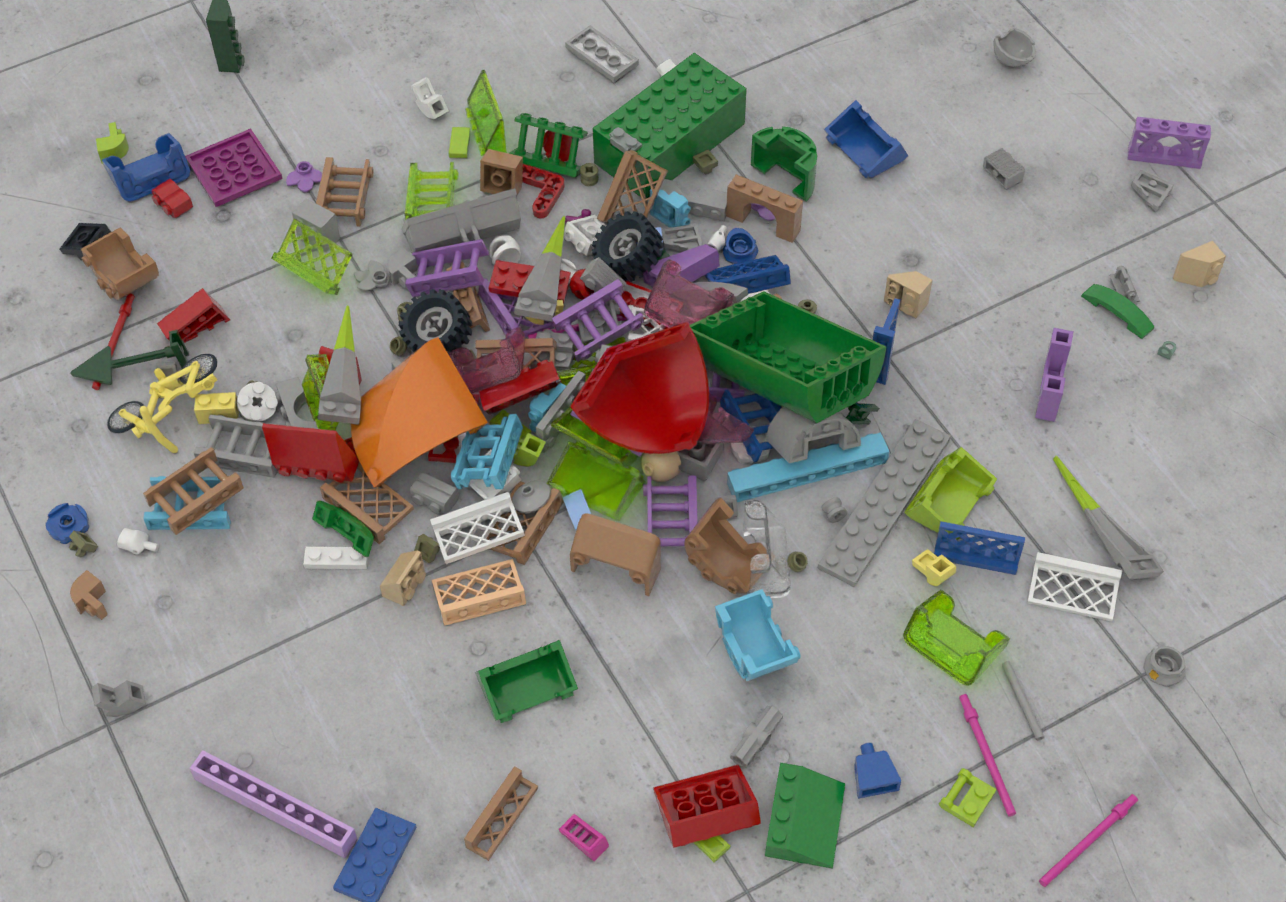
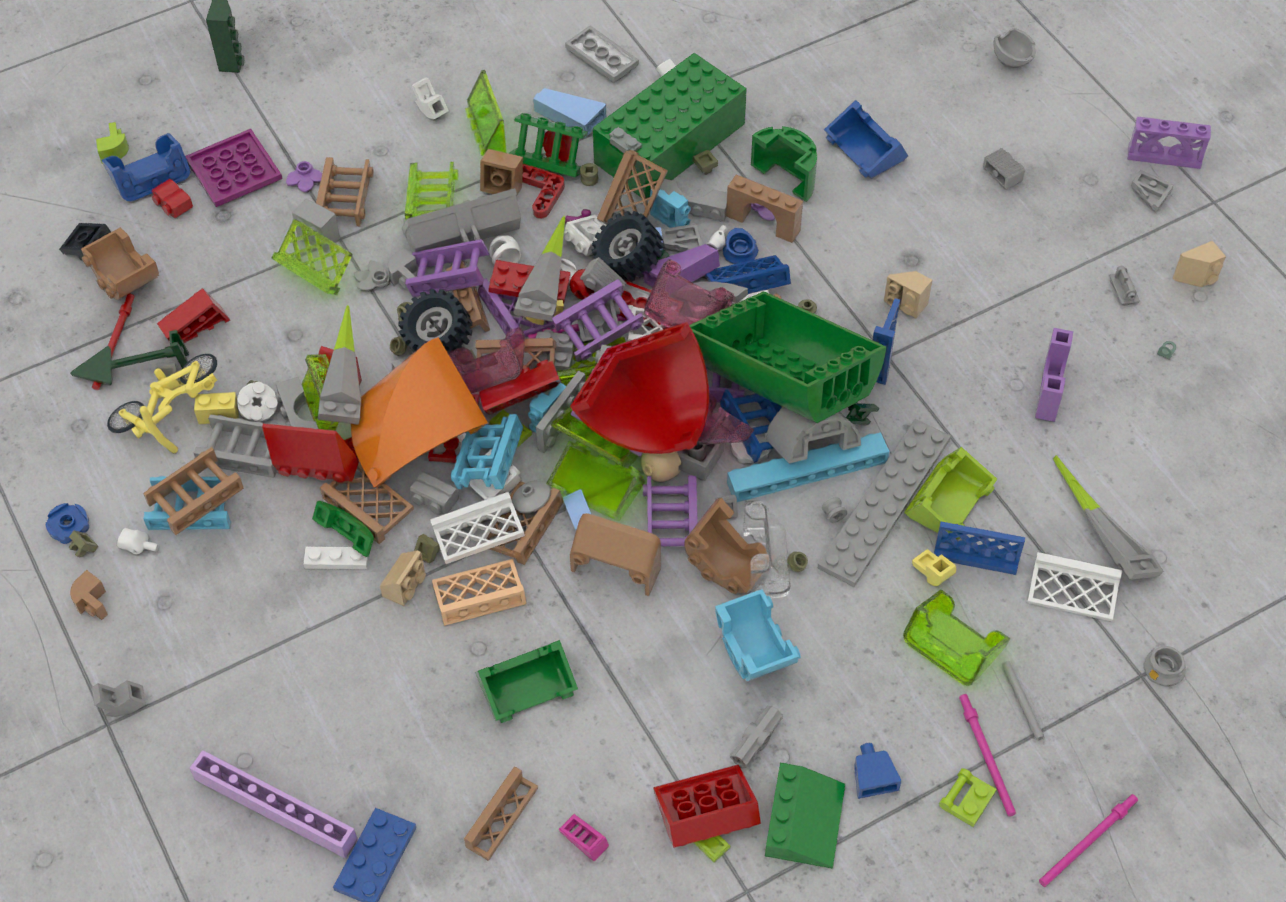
(459, 142): lime tile -> none
(528, 450): lime brick -> none
(569, 109): none -> light blue slope
(1120, 306): green slope -> none

